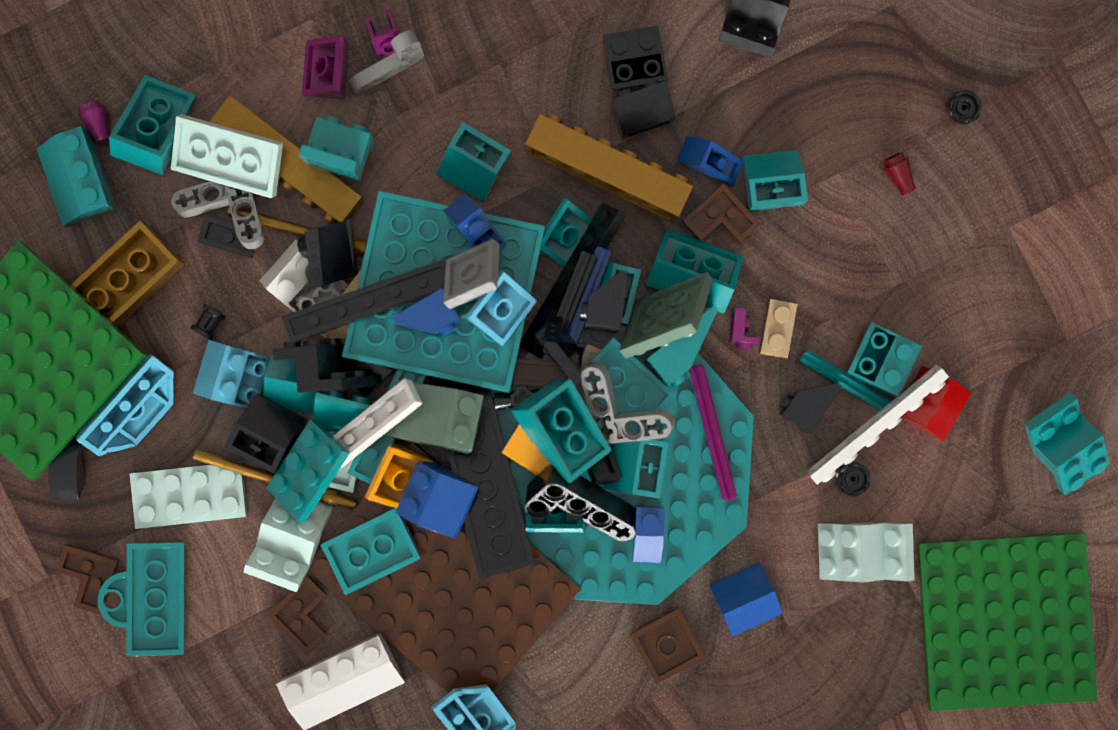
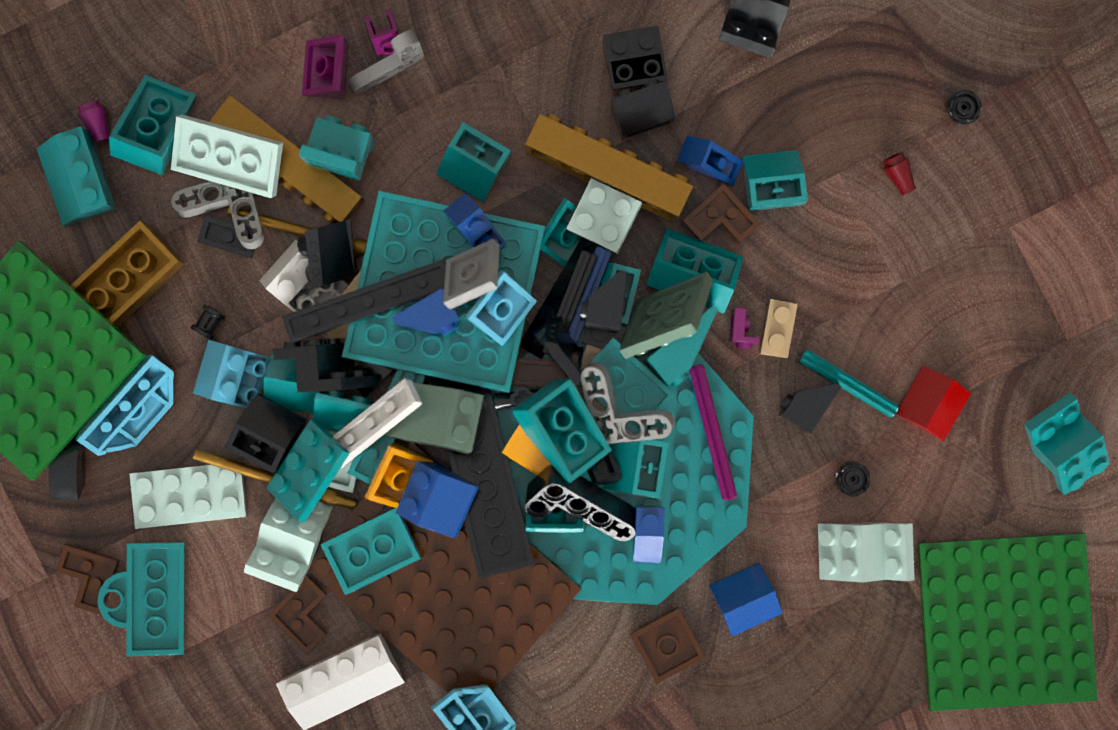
(604, 216): none -> light aqua plate
(870, 430): white plate -> none
(884, 360): teal slope -> none

